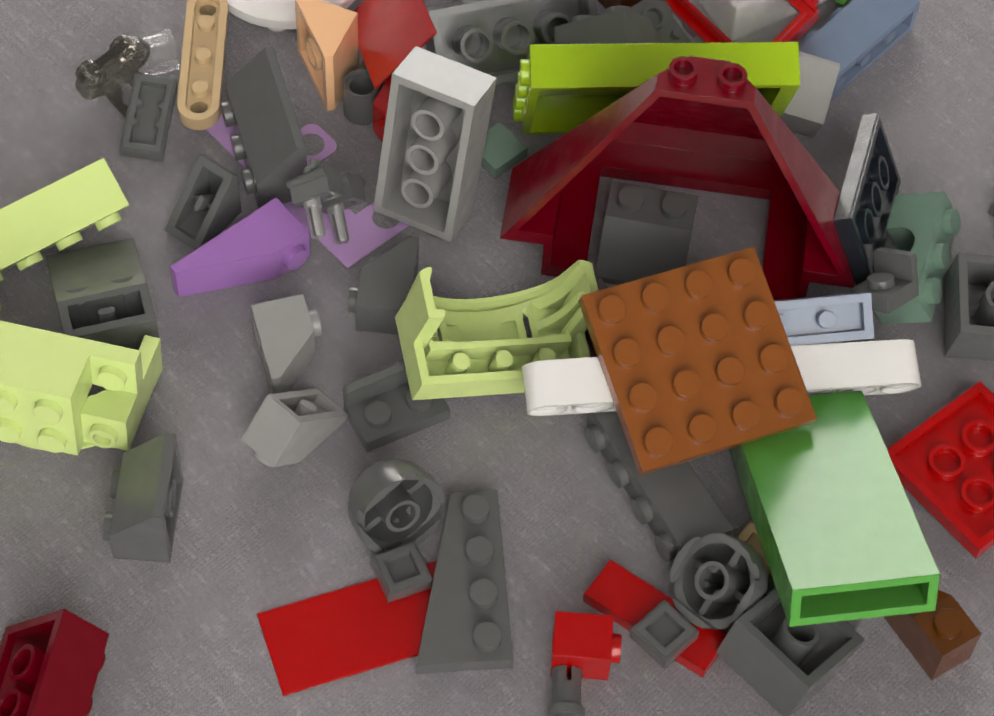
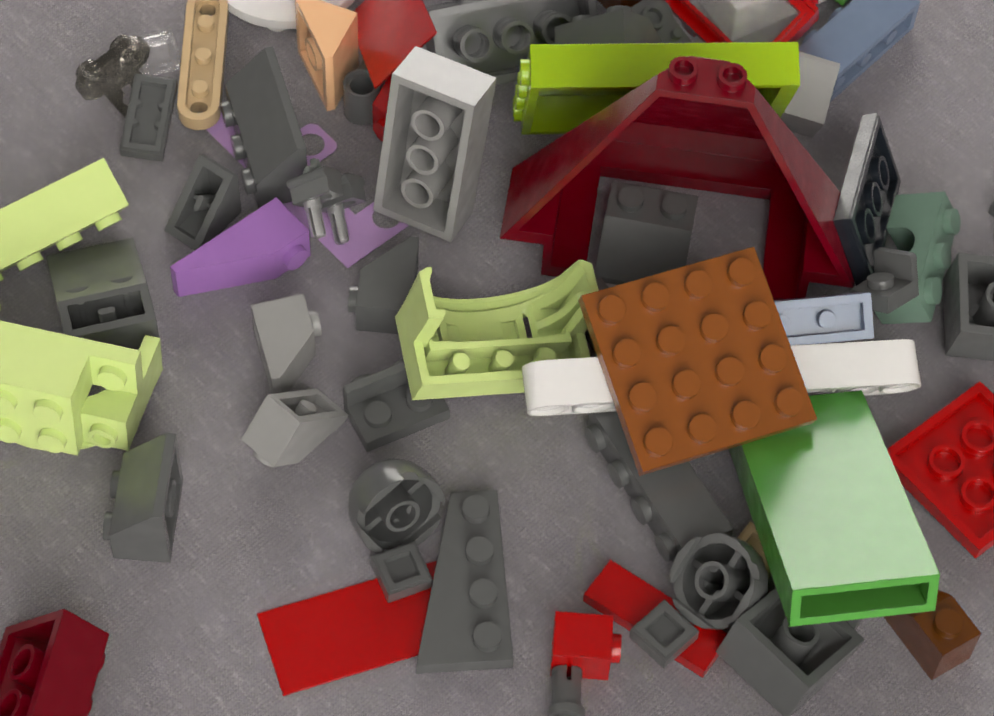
(502, 150): sand green tile -> none

